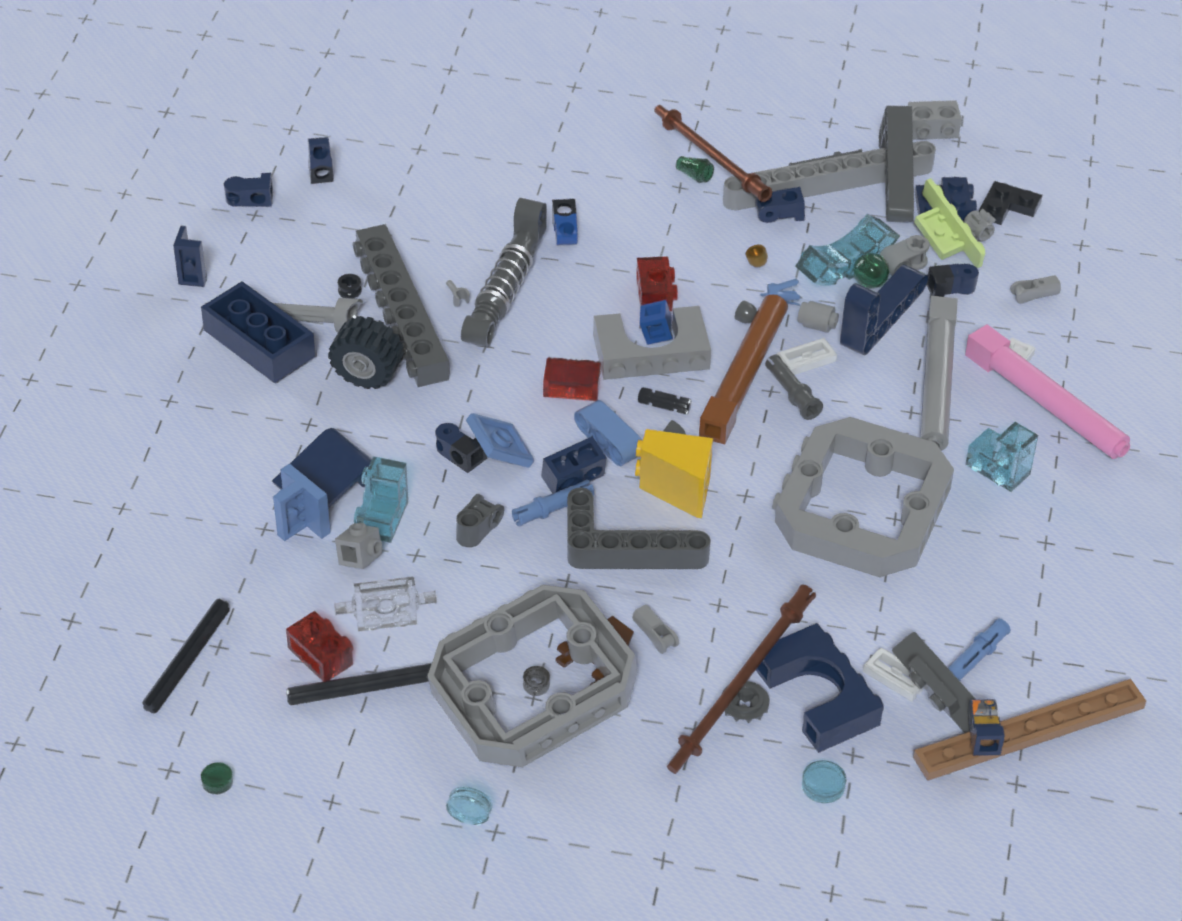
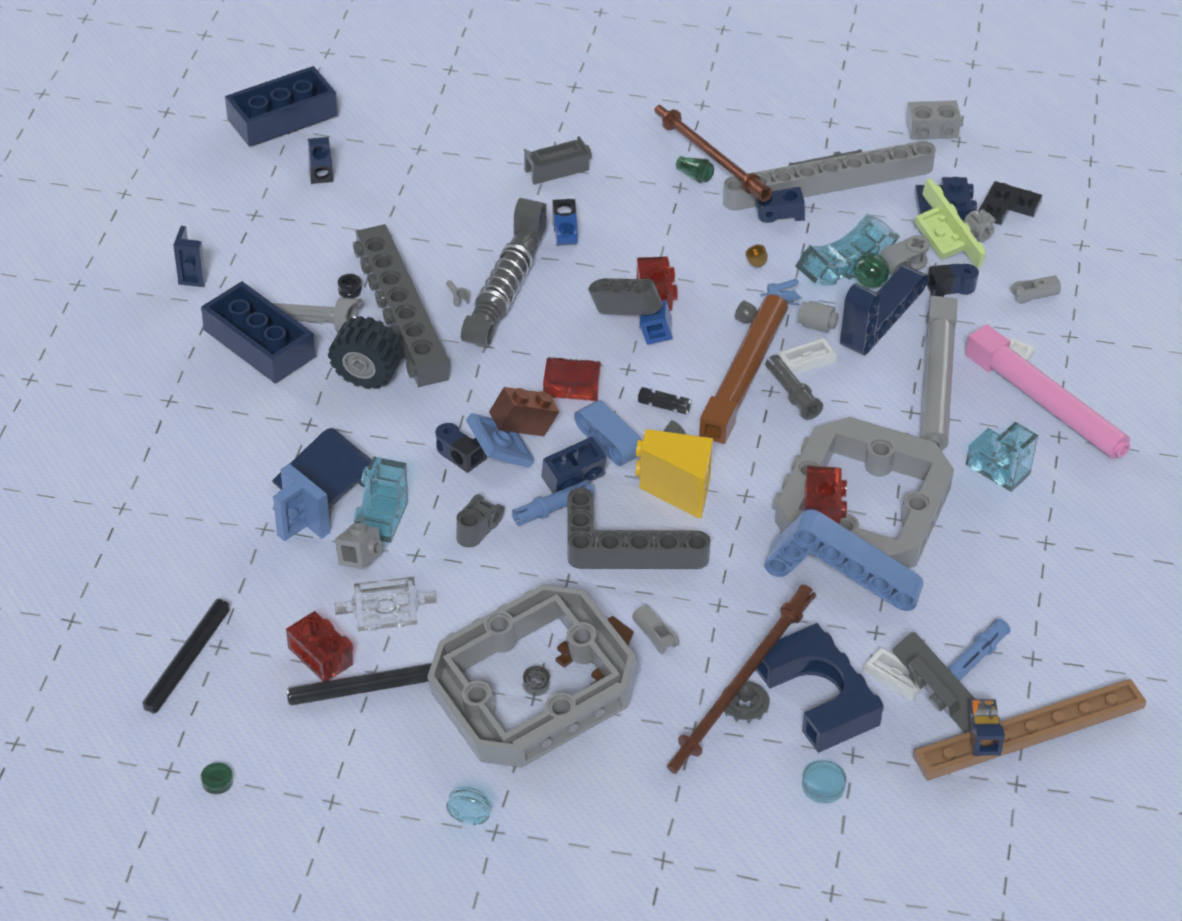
(249, 191): dark blue leg -> none
(281, 105): none -> dark blue brick
(524, 411): none -> copper brick
(557, 161): none -> dark grey window
(625, 296): none -> dark grey beam
(626, 359): light grey arch -> none
(825, 491): none -> clear red brick
(848, 554): none -> medium blue beam
(897, 139): dark grey beam -> none

